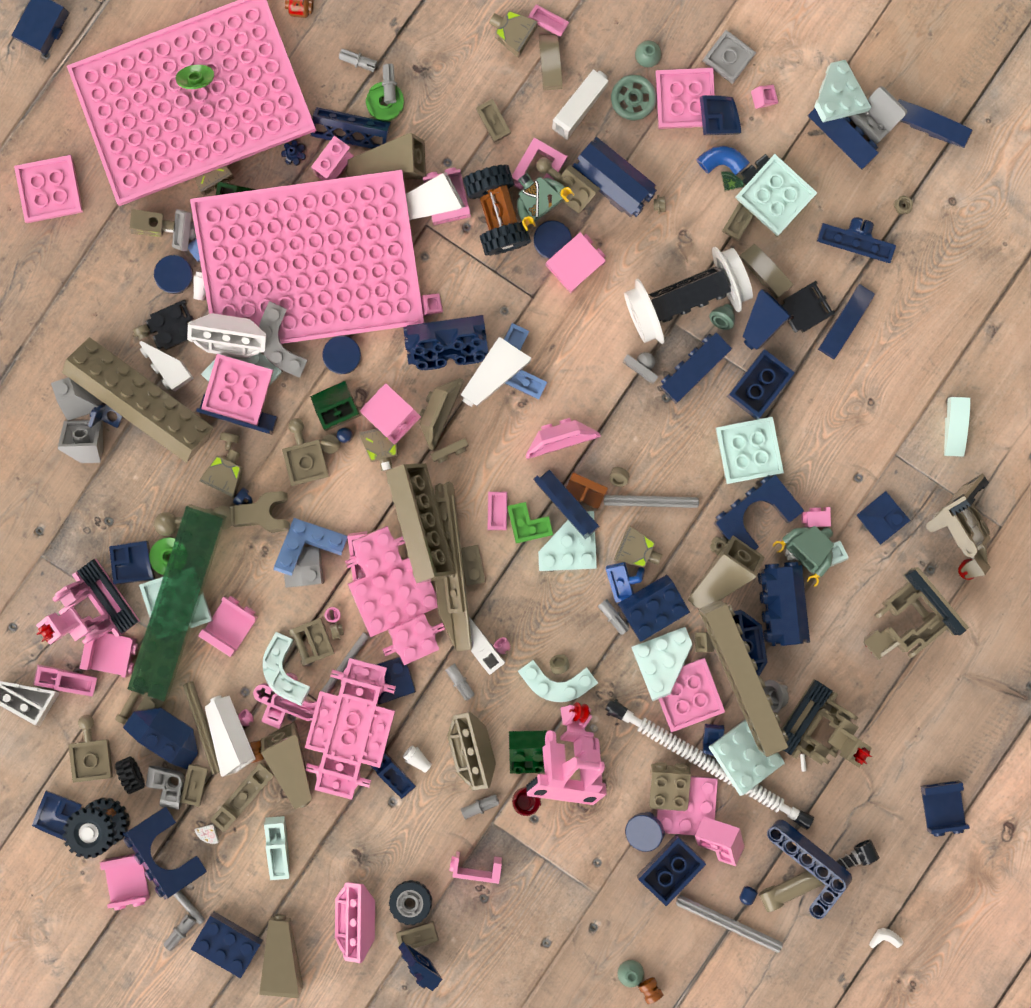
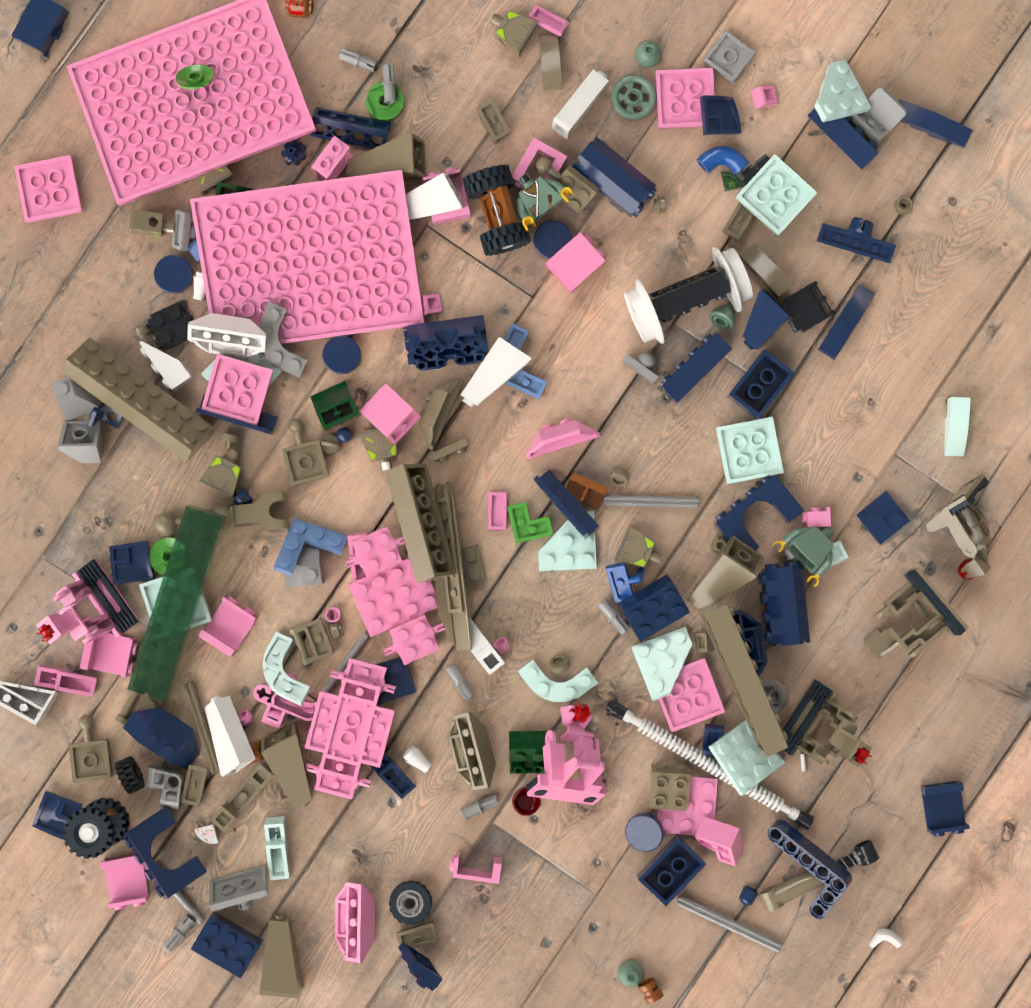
(238, 889): none -> light grey plate

